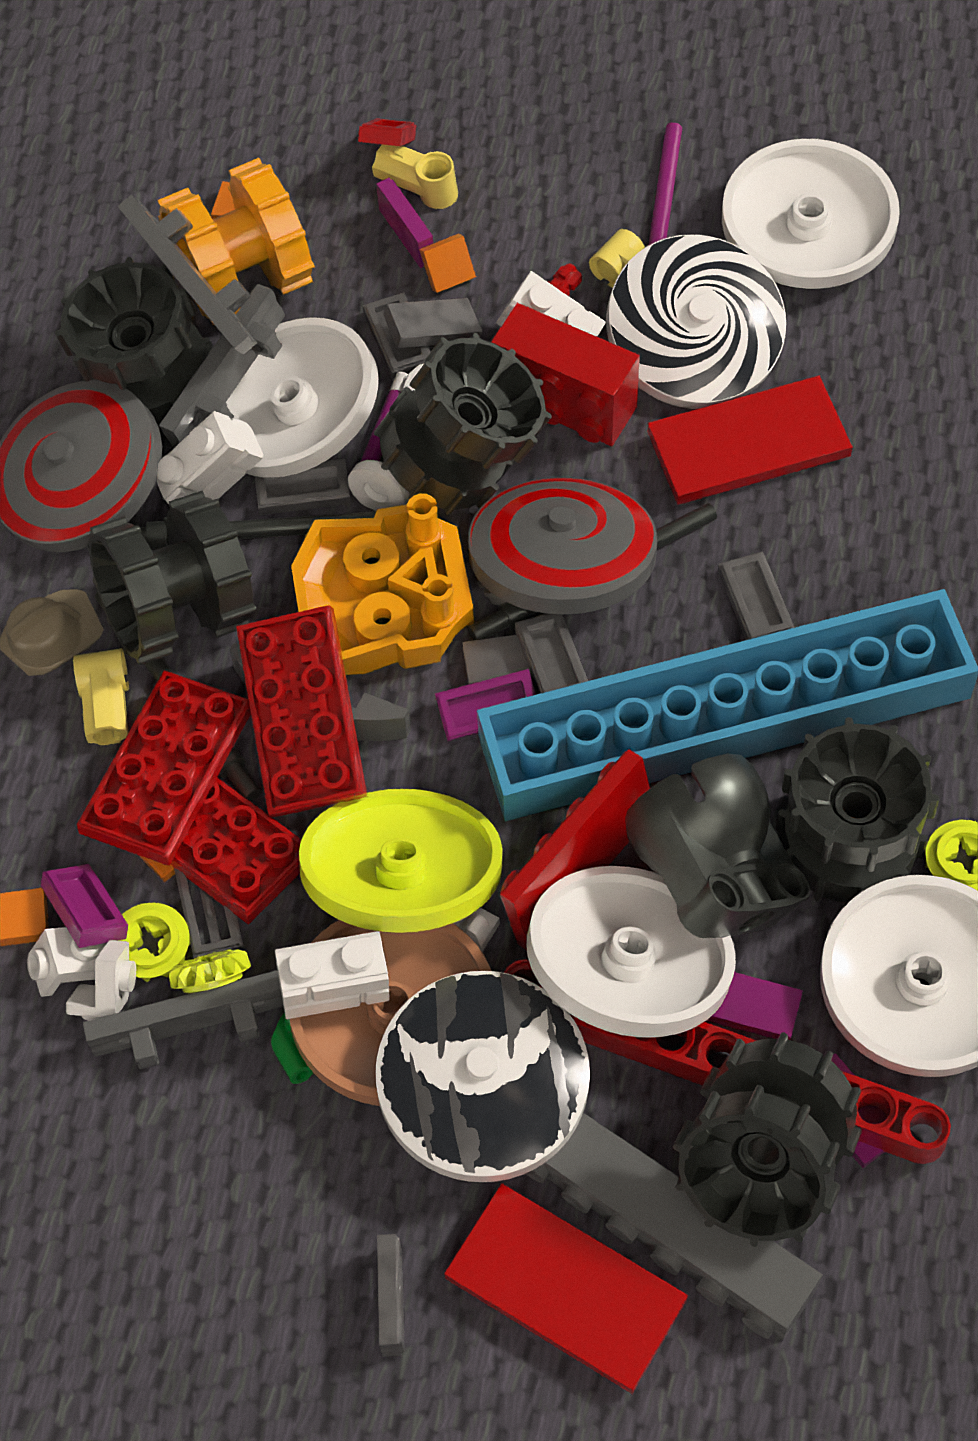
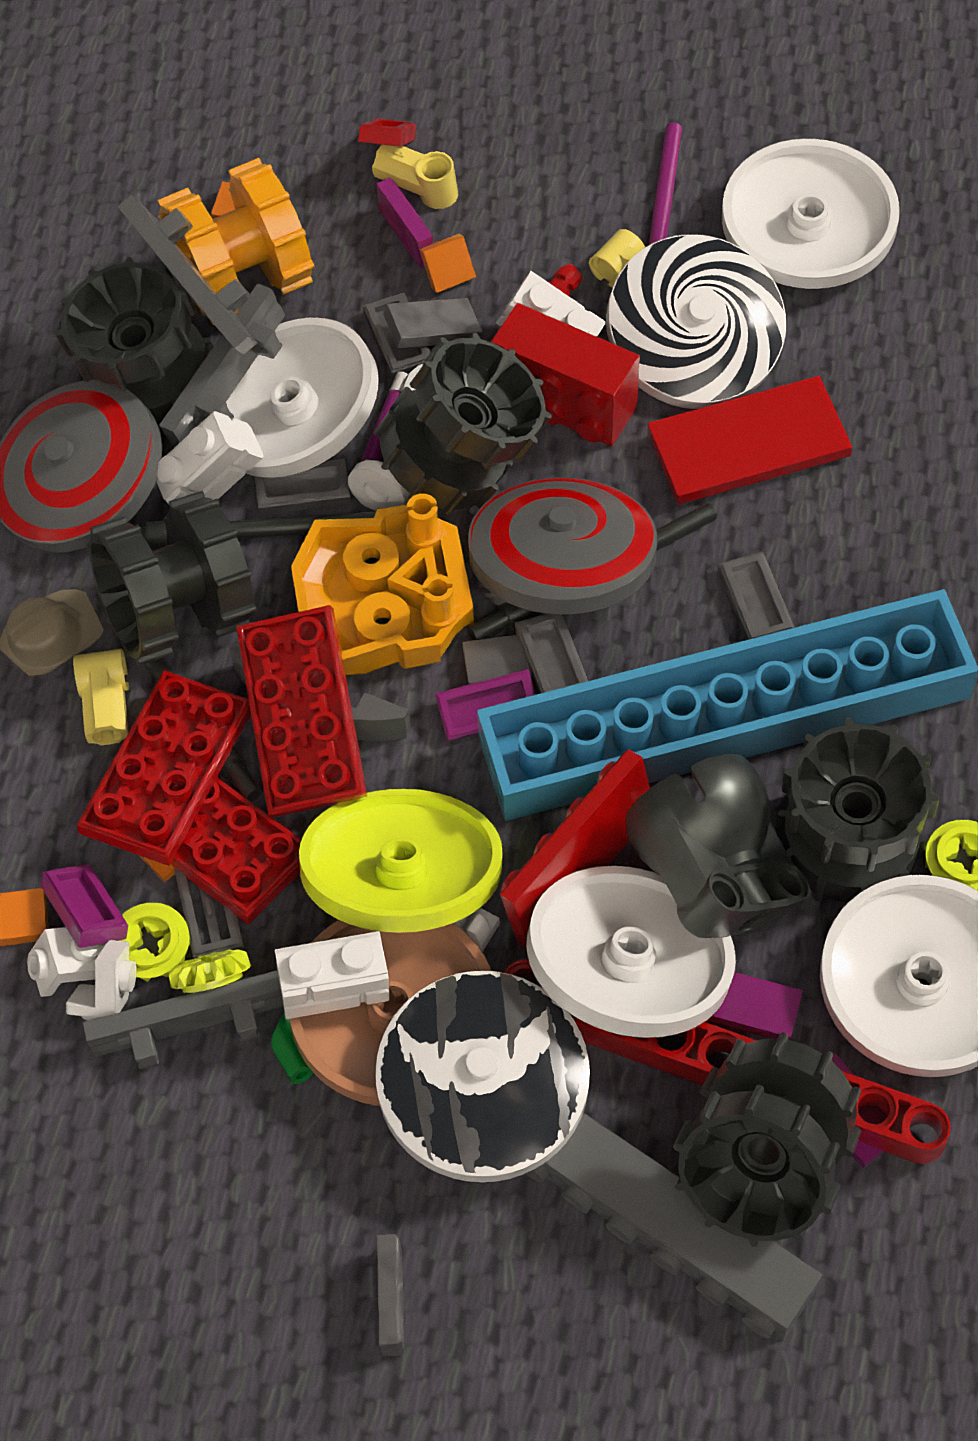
(566, 1287): red tile -> none

